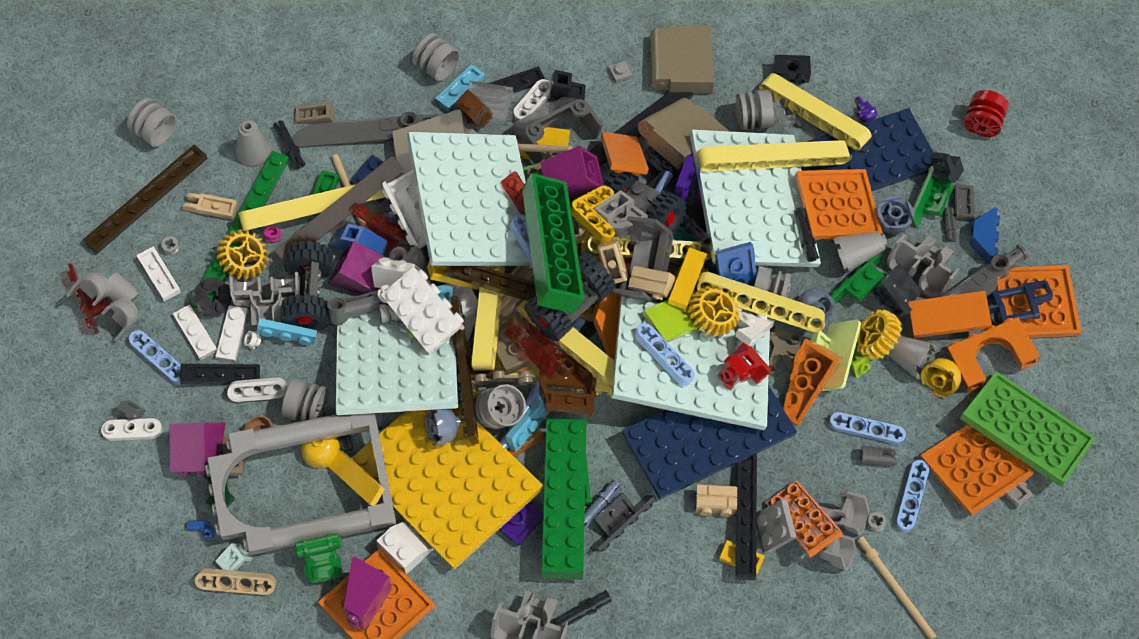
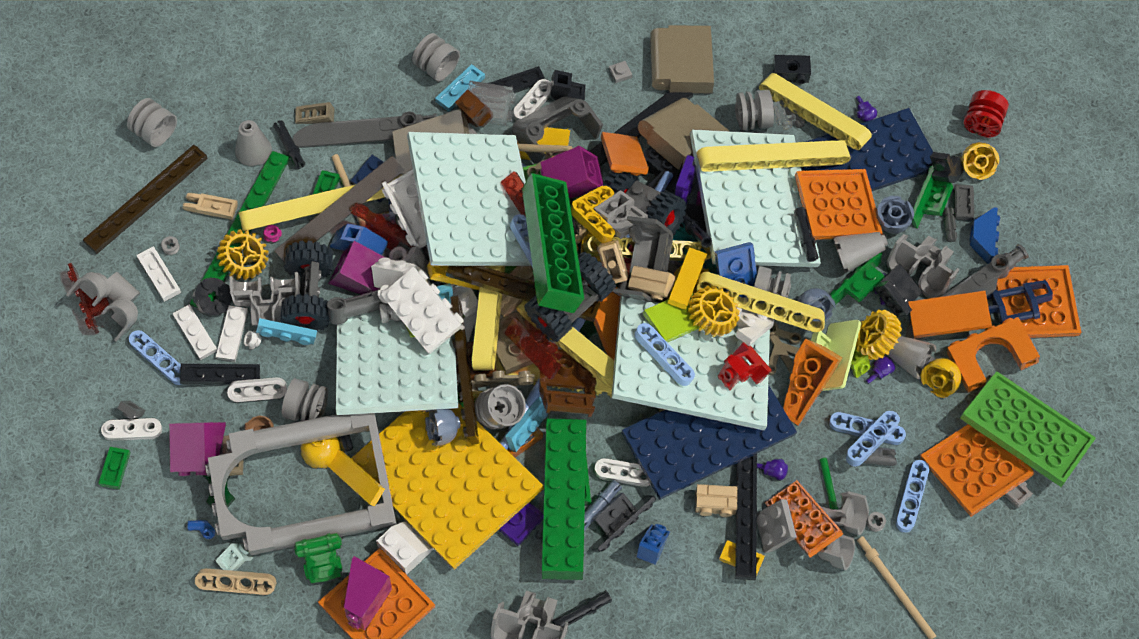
(114, 468): none -> green plate
(616, 467): none -> white plate
(653, 543): none -> blue slope
(775, 468): none -> dark purple piece
(828, 484): none -> green bar
(871, 437): none -> light blue beam
(882, 368): none -> dark purple piece
(980, 160): none -> yellow cylinder

